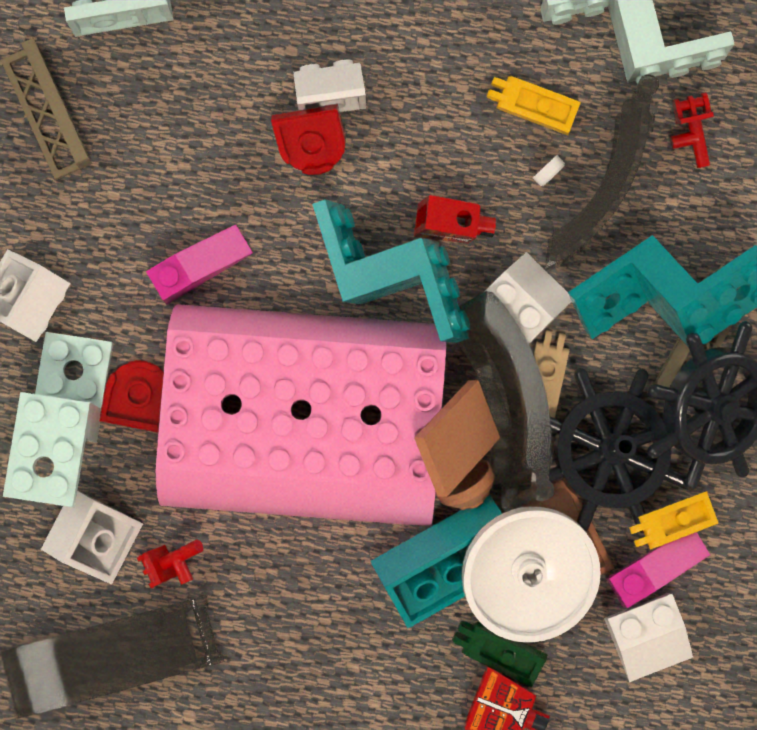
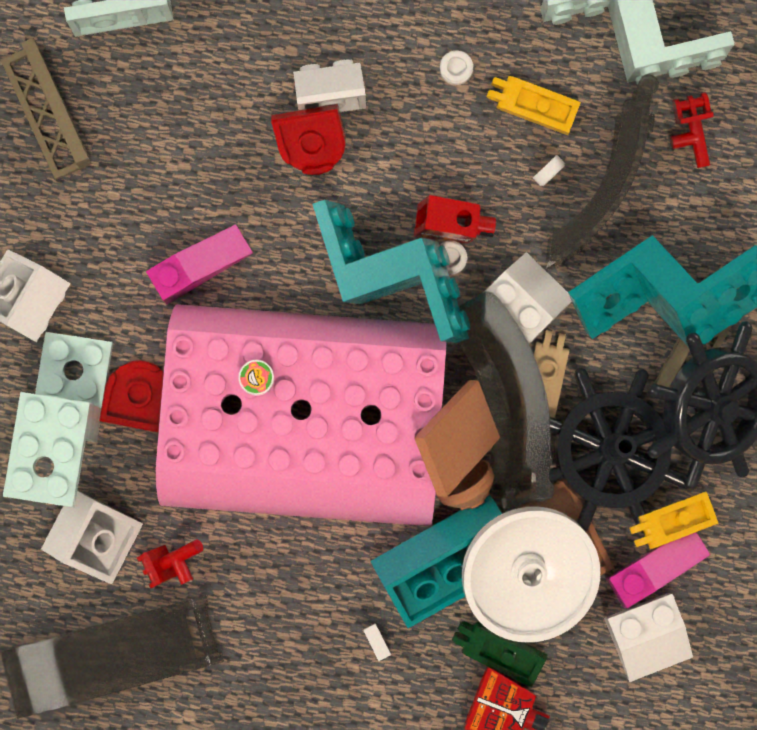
(256, 377): none -> tile
(377, 642): none -> white tile
(456, 67): none -> white tile
(457, 256): none -> white tile

